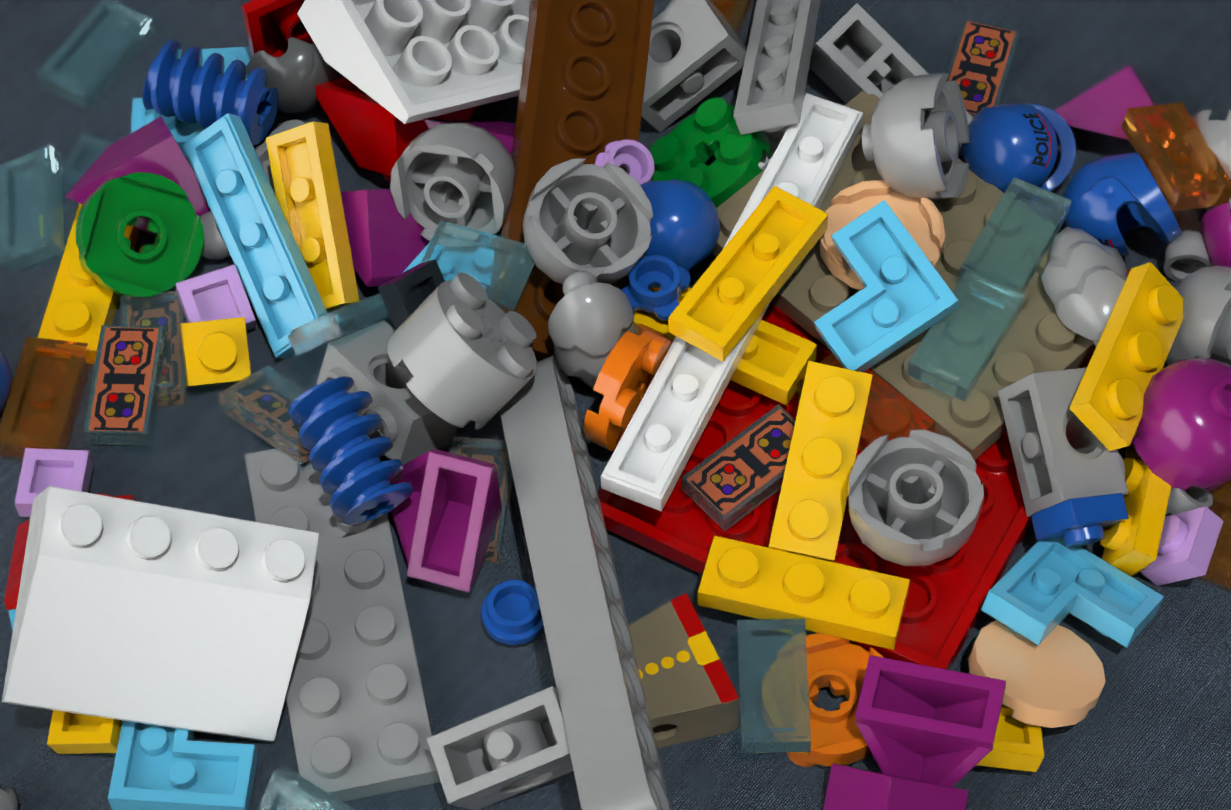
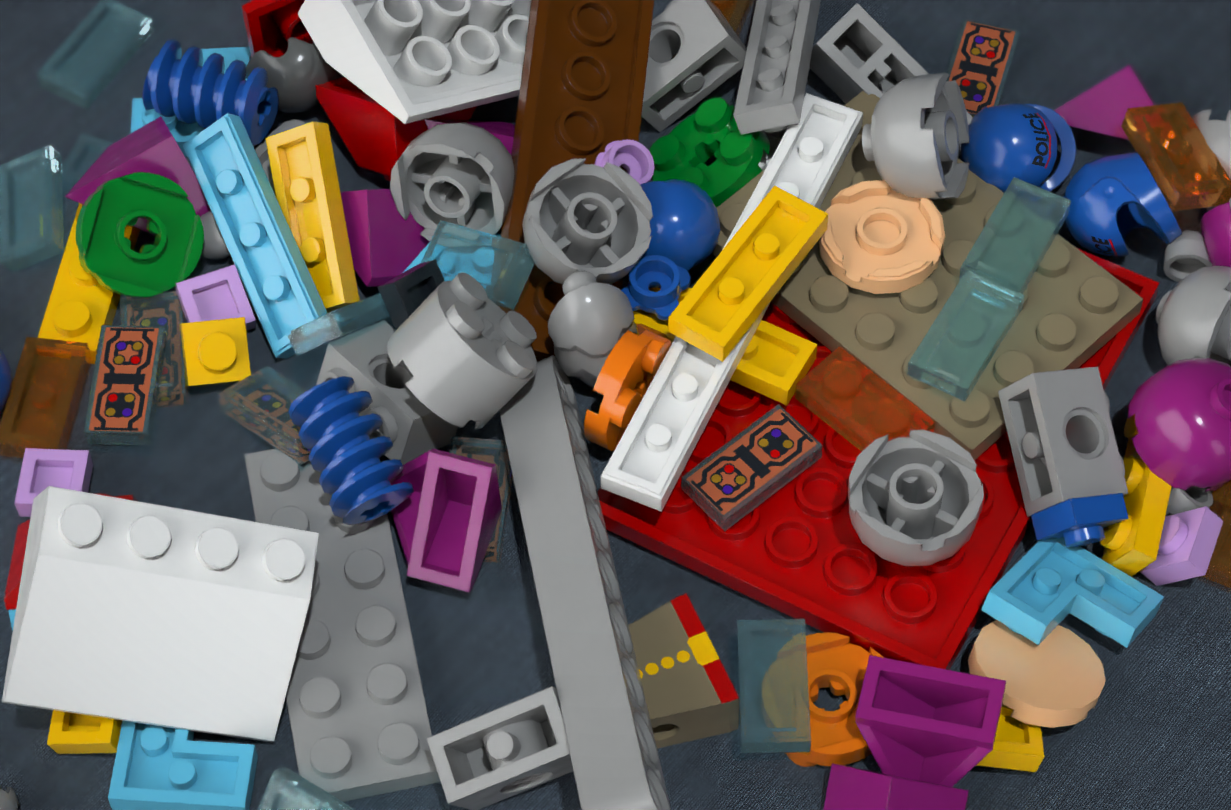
(512, 613): blue plate -> none
(792, 586): yellow plate -> none
(820, 461): yellow plate -> none
(899, 295): medium azure plate -> none
(1083, 281): light grey arm -> none
(1128, 356): yellow plate -> none

